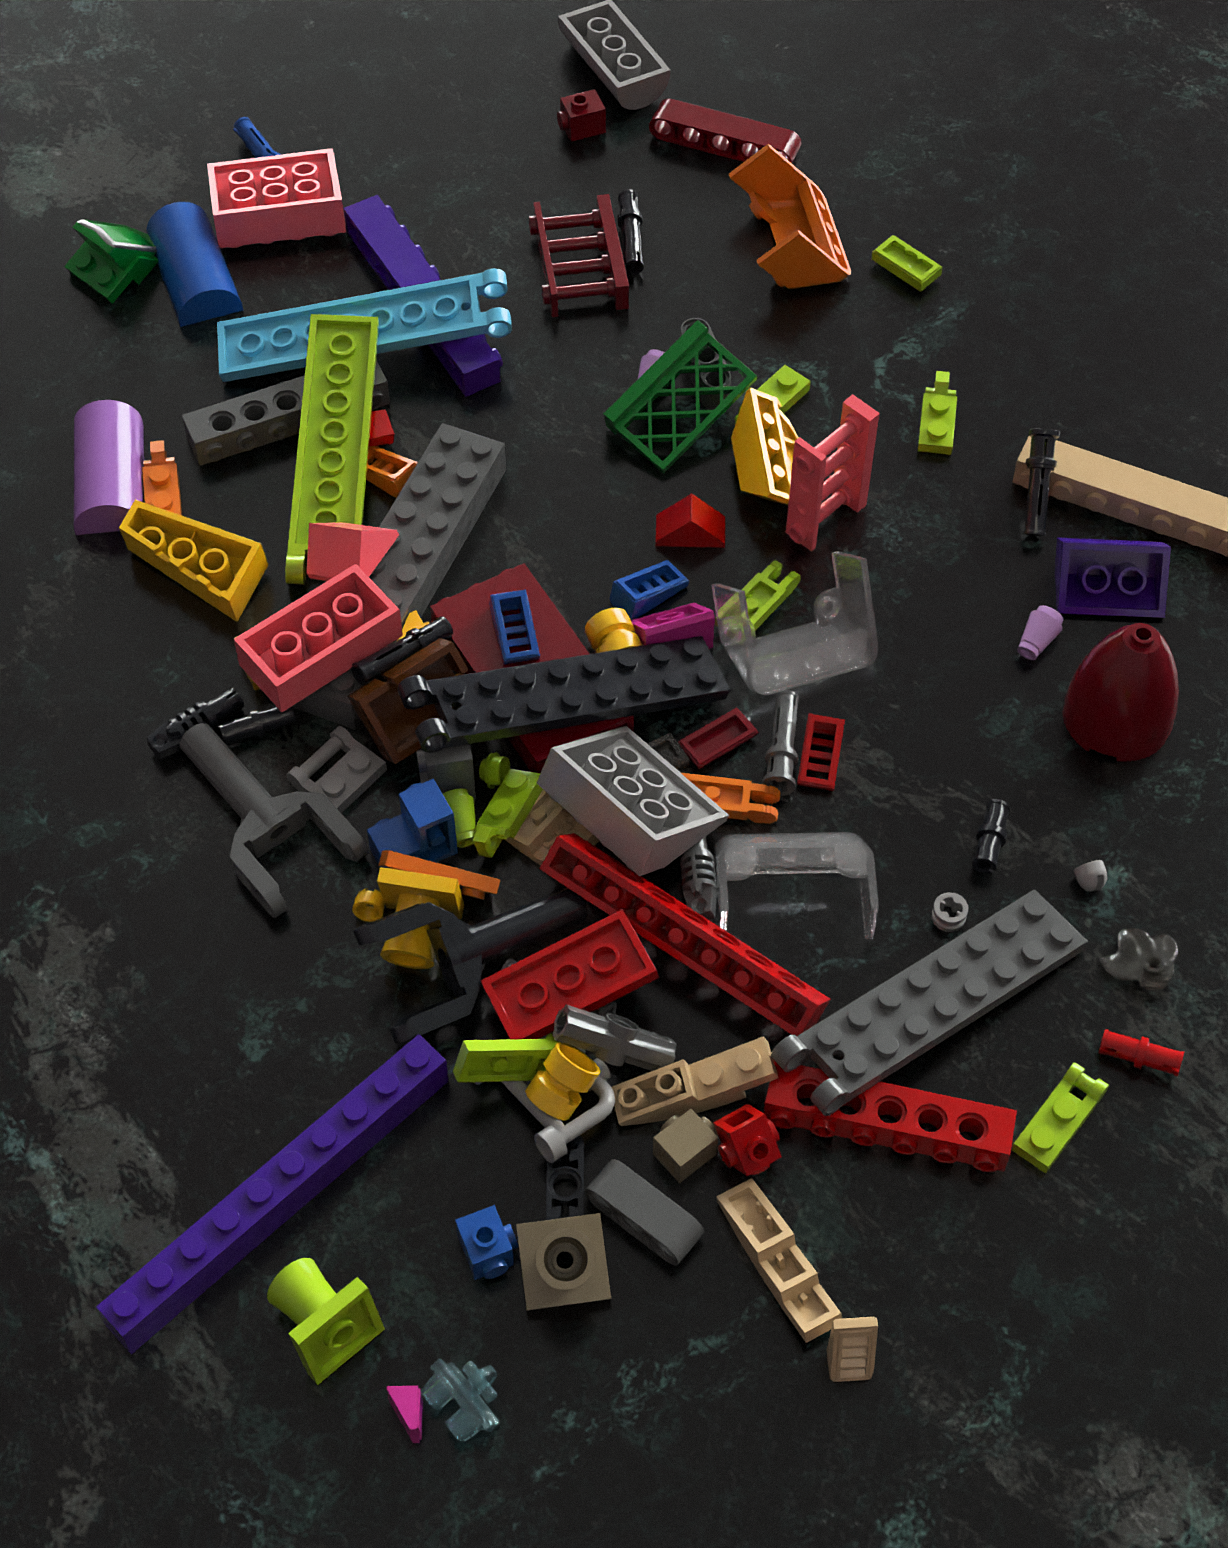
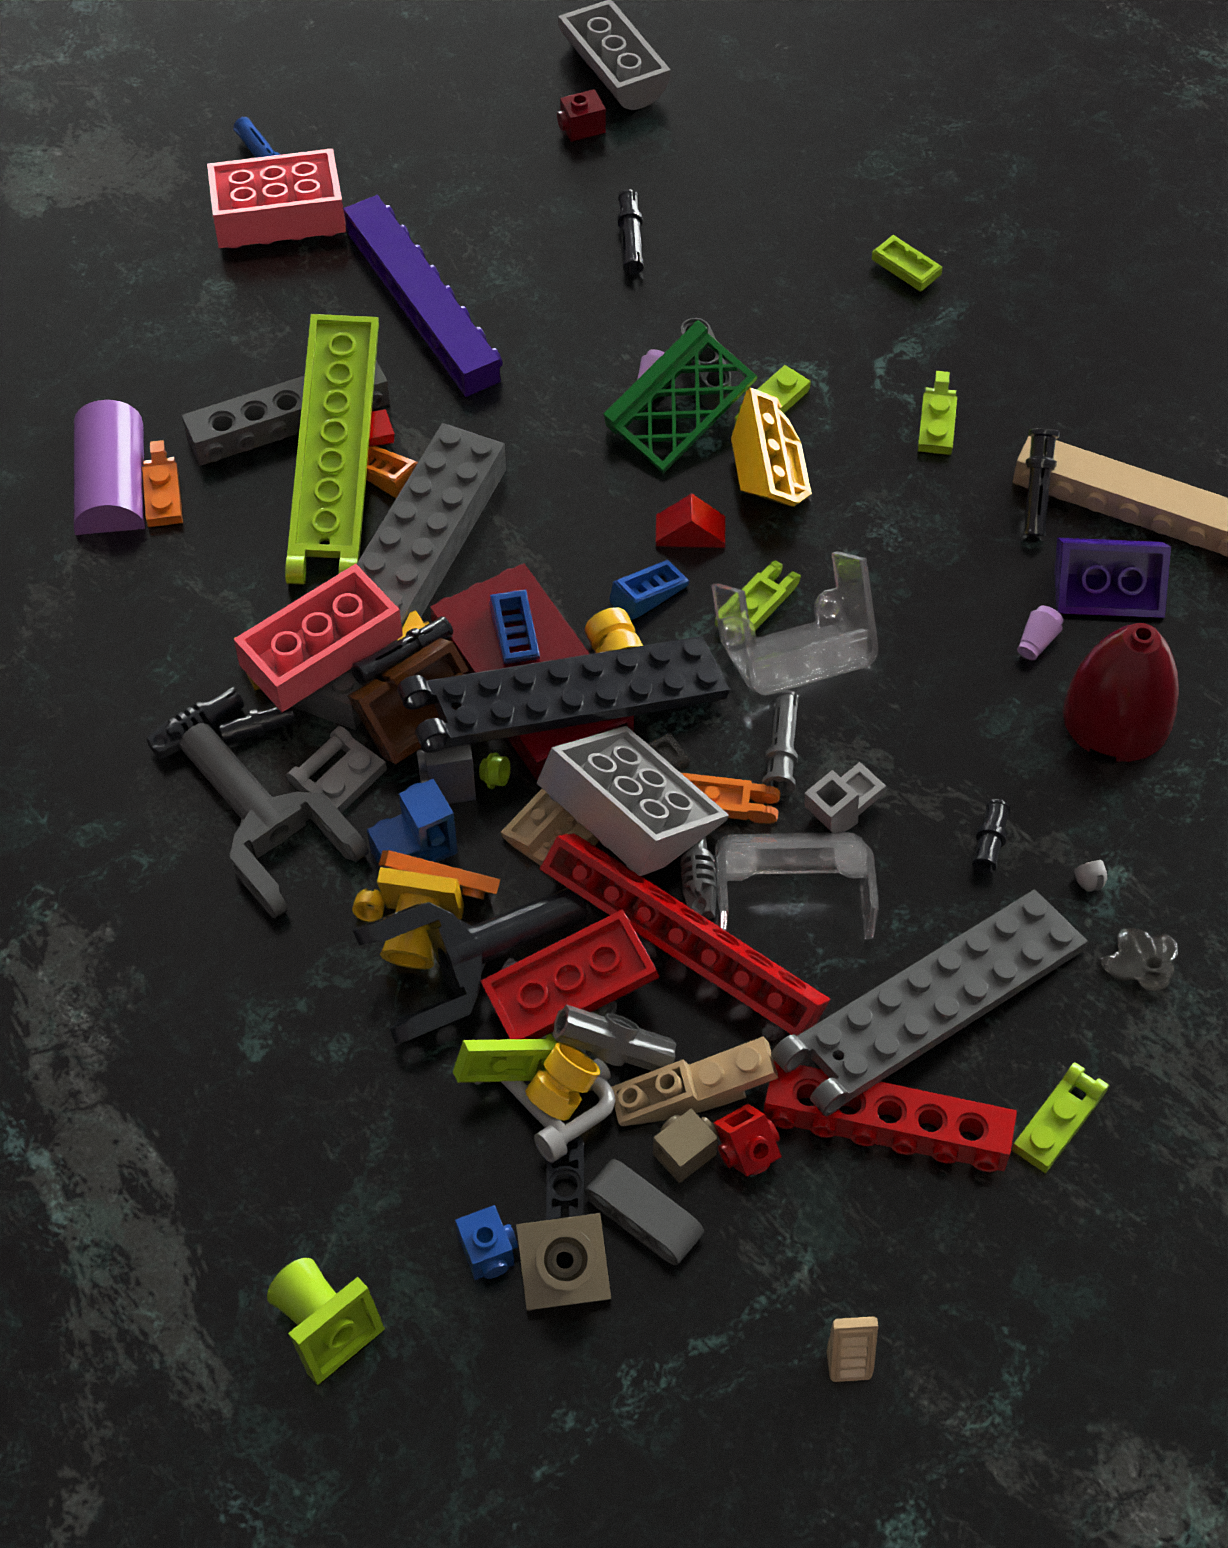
(111, 257): green piece -> none
(192, 264): blue brick -> none
(196, 555): yellow wedge -> none
(273, 1194): dark purple brick -> none
(341, 545): coral slope -> none
(405, 315): medium azure hinge -> none
(409, 1408): dark pink slope -> none
(450, 1384): clear light blue hips -> none
(464, 815): lime cone -> none
(506, 811): lime hinge -> none
(604, 240): dark red fence -> none
(676, 624): dark pink slope -> none
(718, 738): dark red tile -> none
(719, 131): dark red beam -> none
(778, 1259): tan slope -> none
(804, 231): orange windscreen -> none
(826, 726): red slope -> none
(842, 799): none -> light grey brick
(848, 484): coral fence -> none
(958, 906): light grey bush -> none
(1141, 1052): red pin -> none

